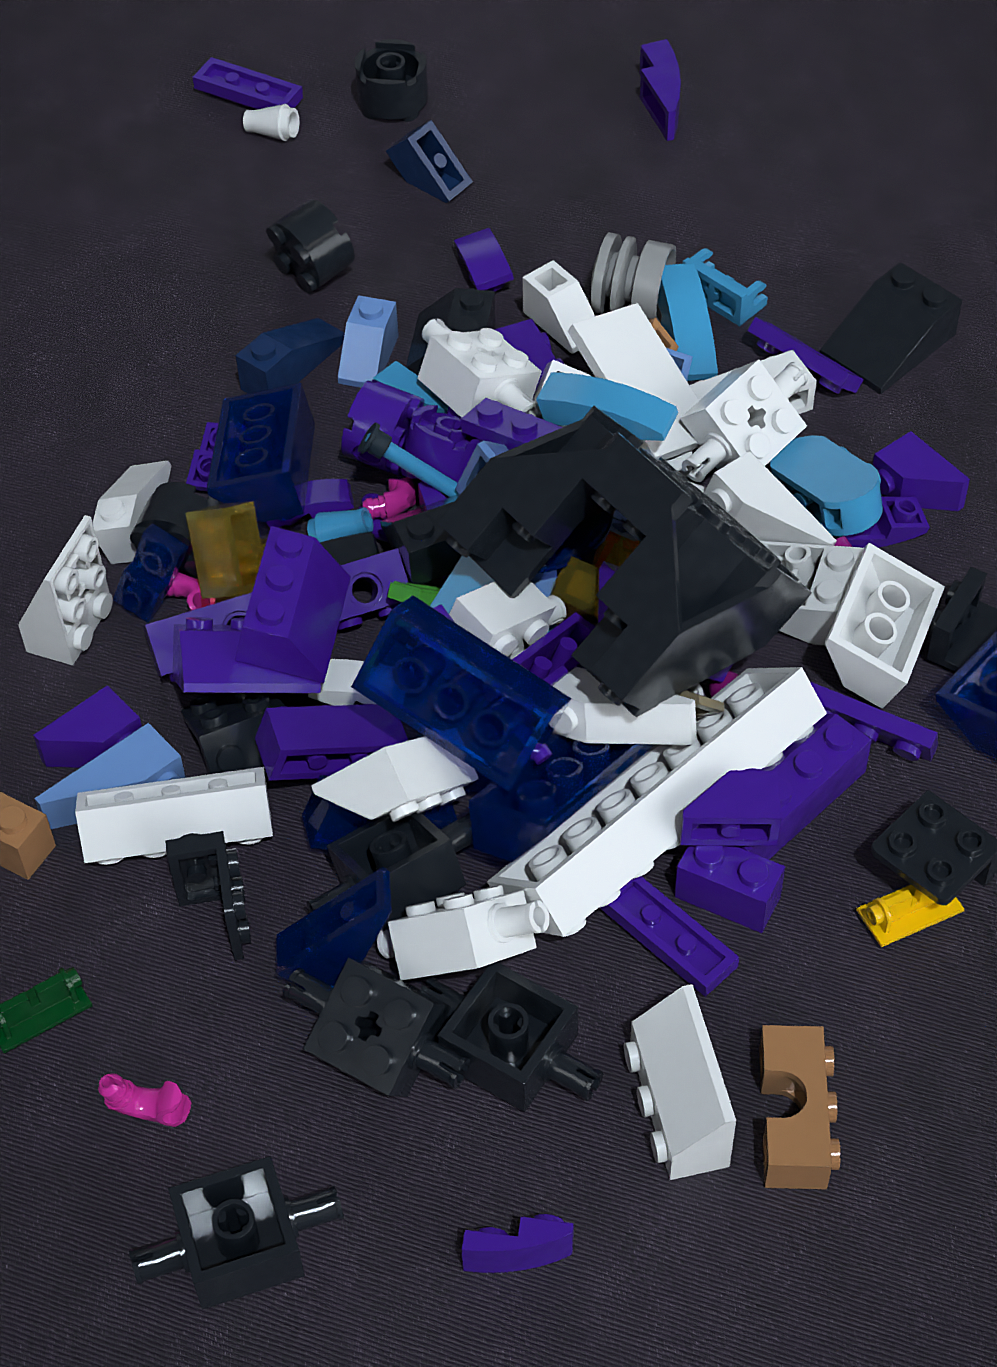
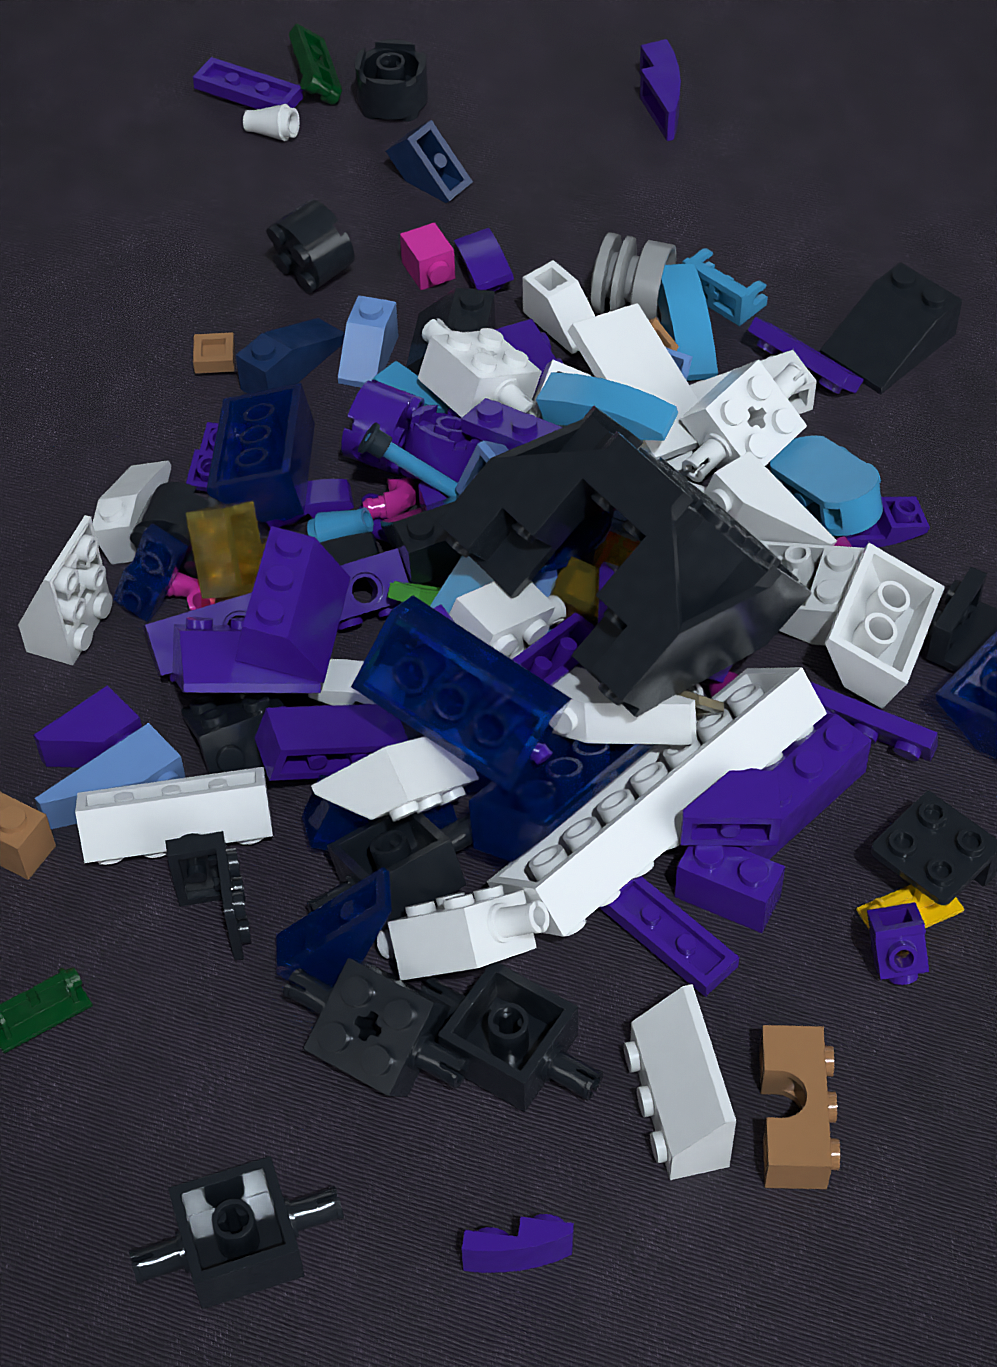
(159, 1105): dark pink piece -> none
(214, 353): none -> medium nougat plate
(315, 64): none -> dark green plate
(427, 256): none -> dark pink brick
(898, 942): none -> dark purple brick
(915, 469): dark purple slope -> none

